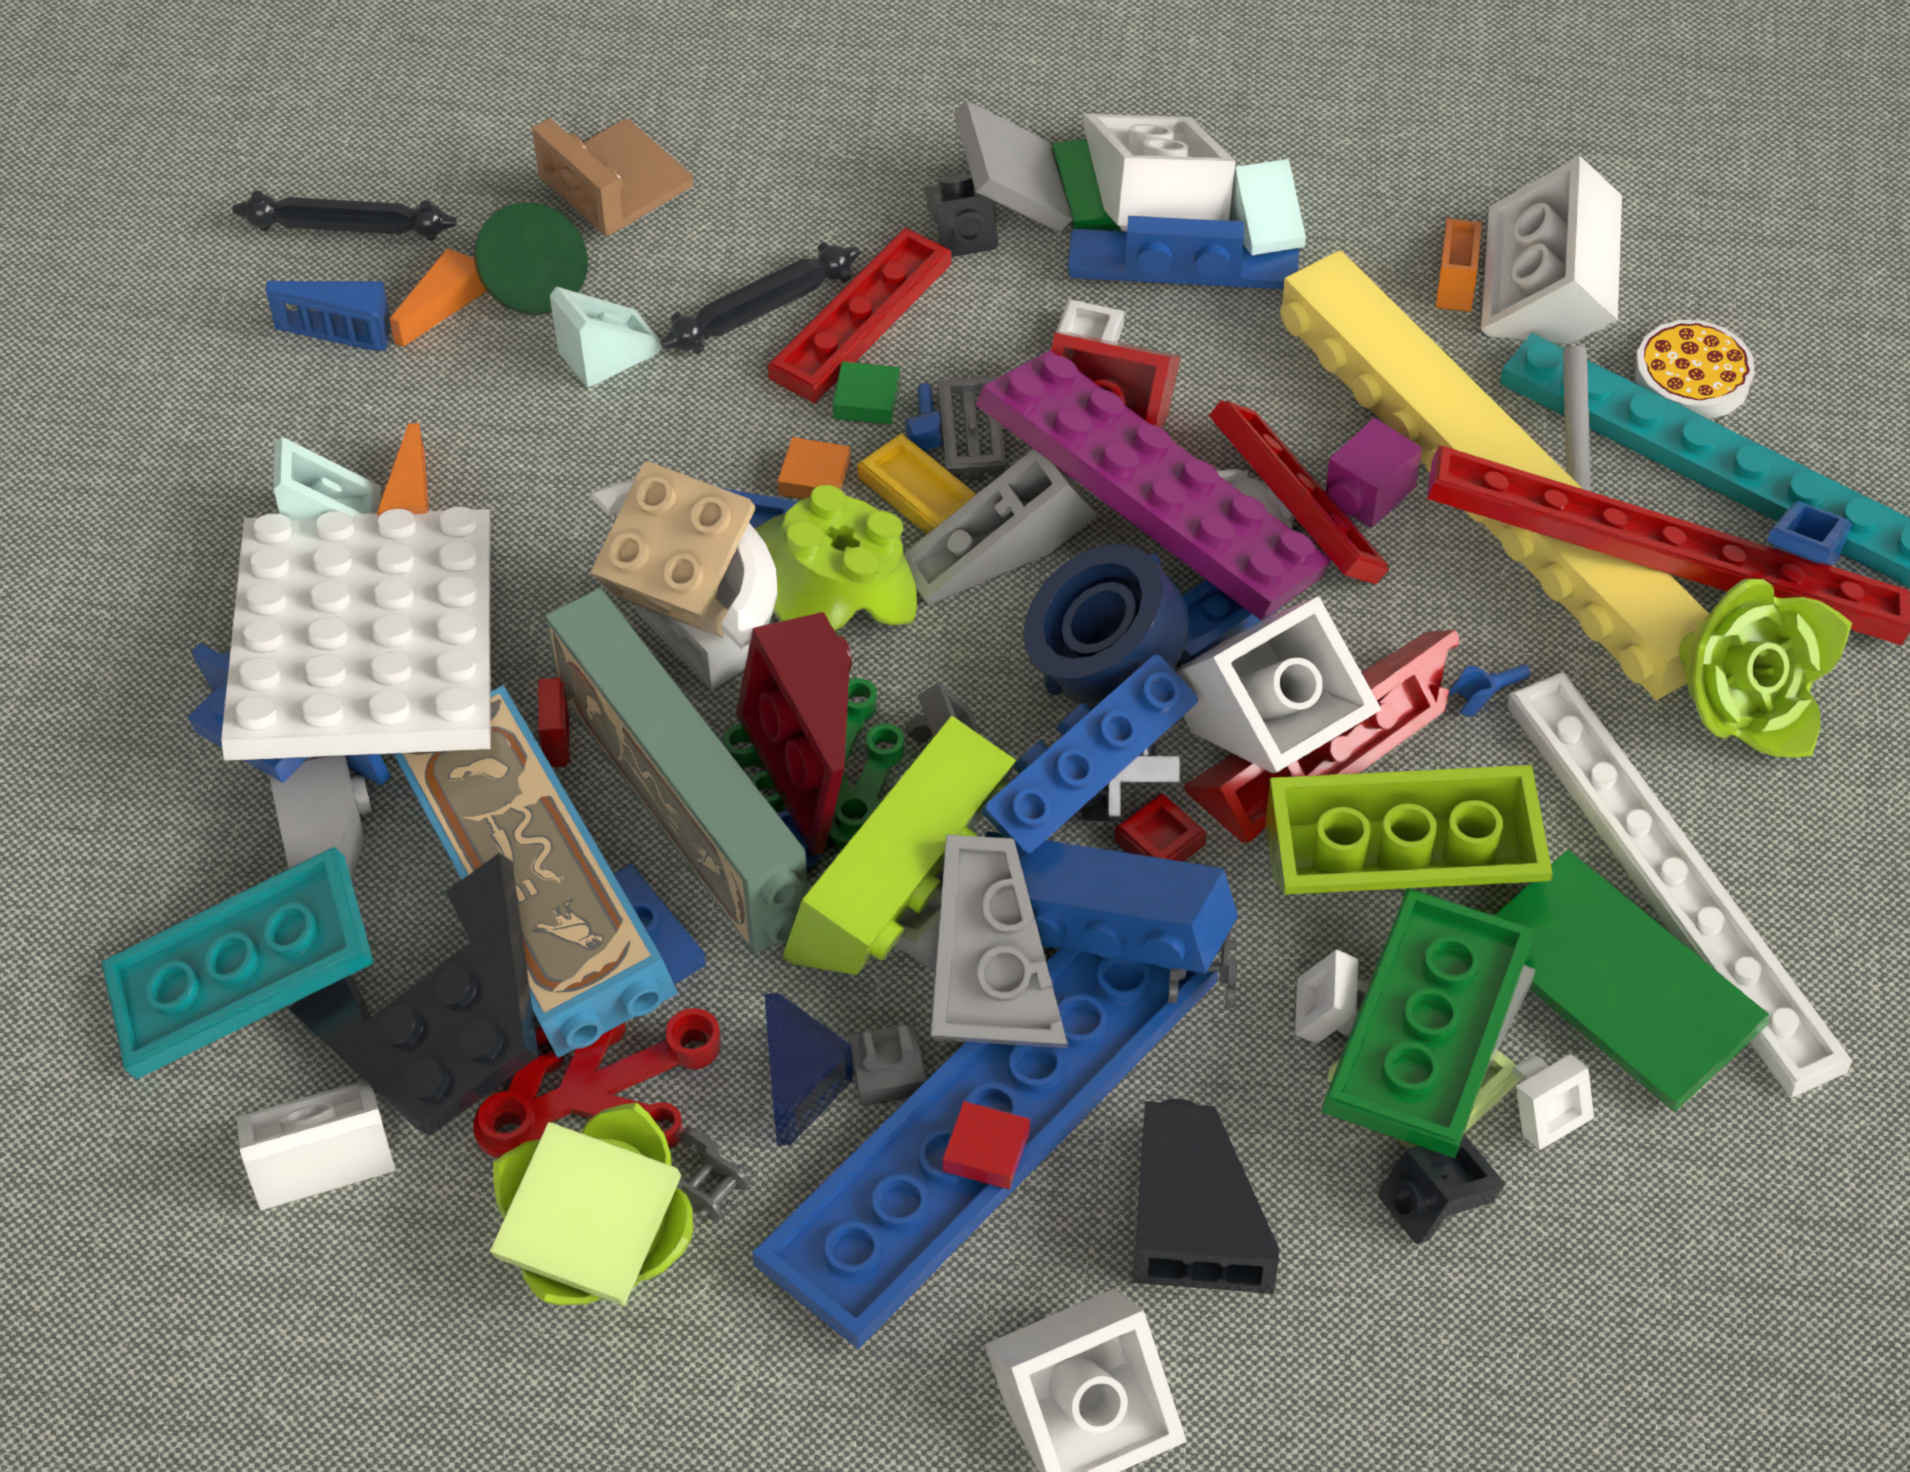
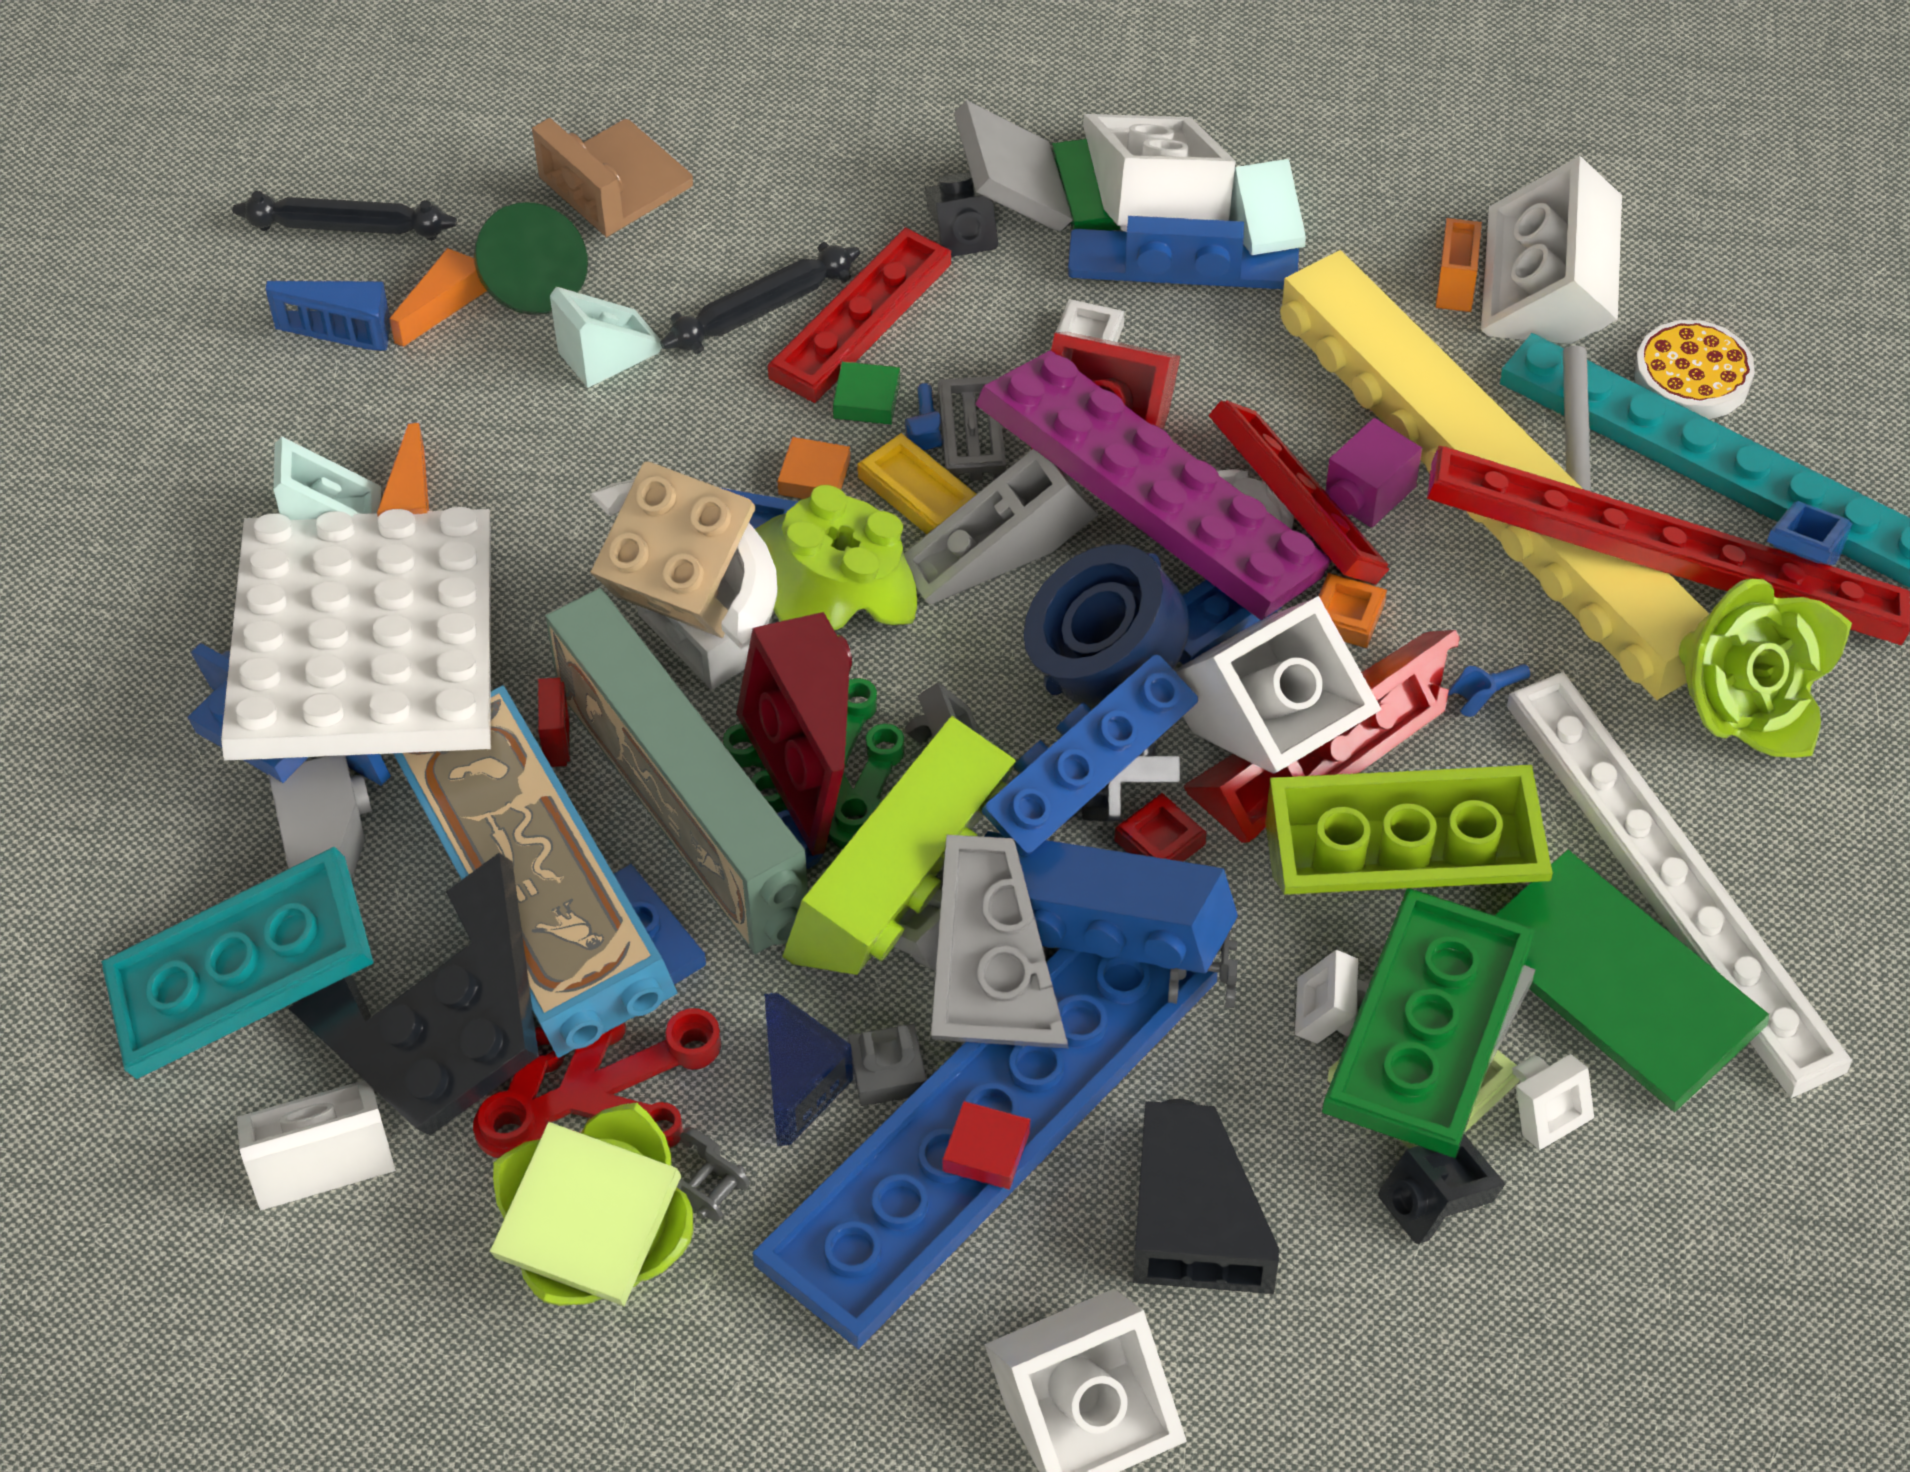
(1353, 607): none -> orange tile

